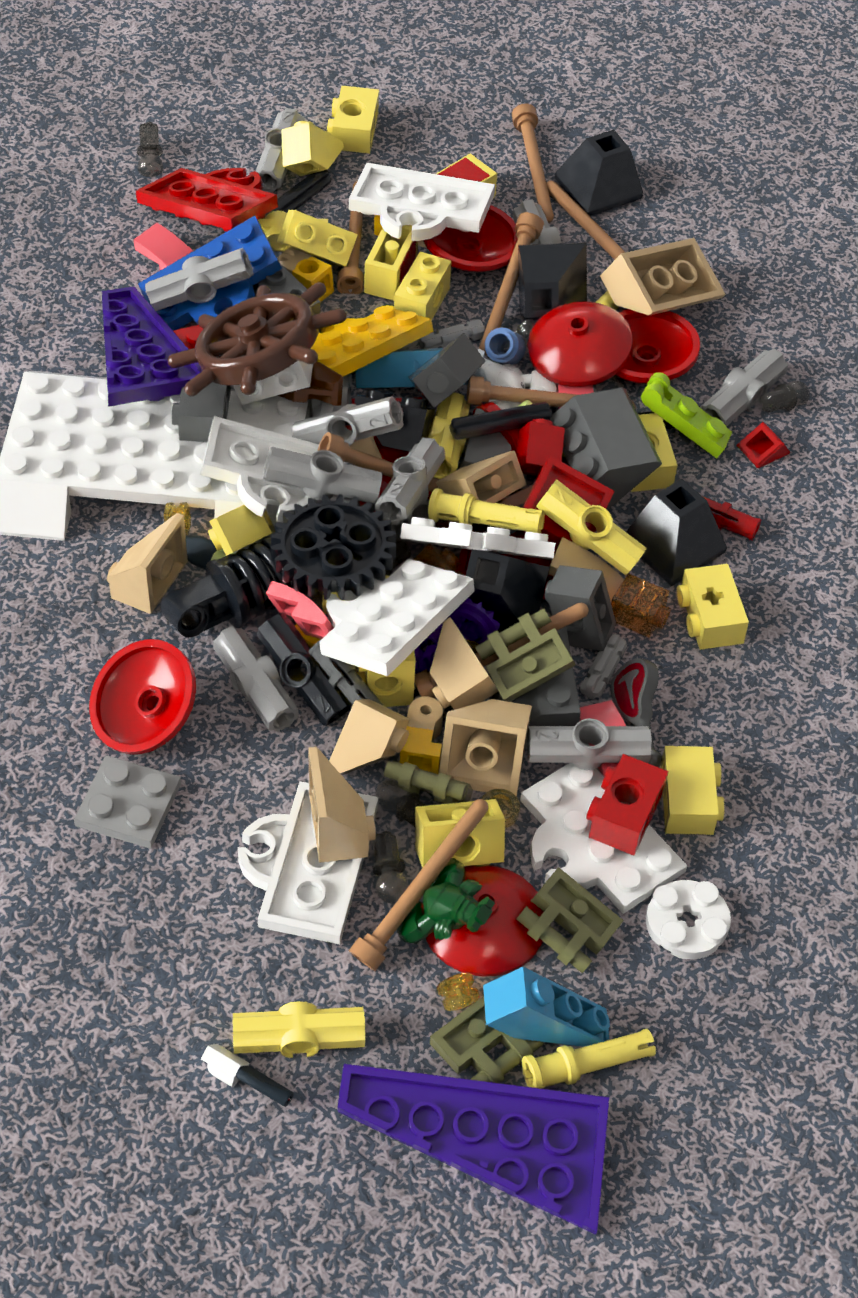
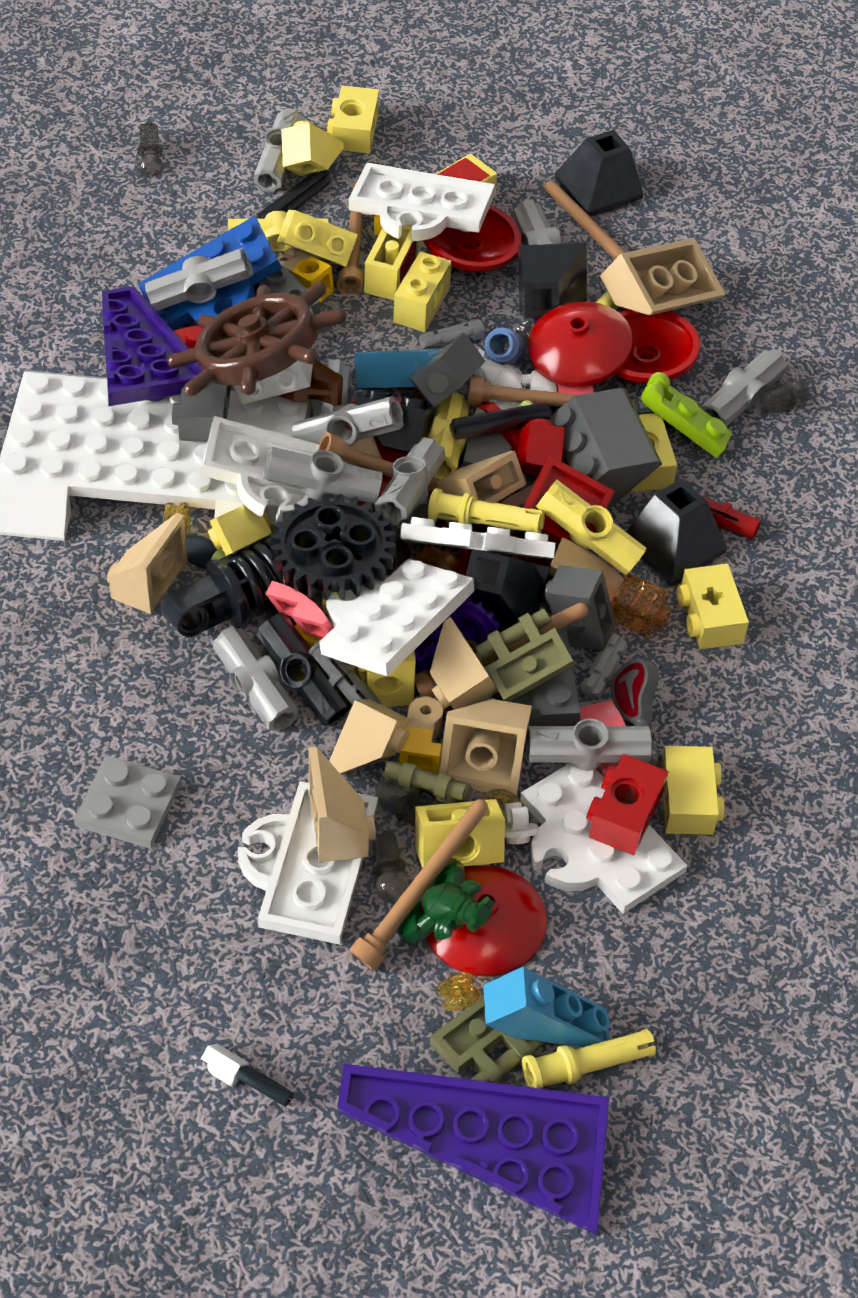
(131, 687): red dish -> none
(161, 246): coral slope -> none
(214, 198): red plate -> none
(298, 1029): light yellow piece -> none
(364, 340): yellow plate -> none
(518, 827): none -> white plate
(526, 120): medium nougat piece -> none
(527, 230): medium nougat piece -> none
(577, 913): olive plate -> none
(700, 900): white plate -> none
(762, 446): red slope -> none

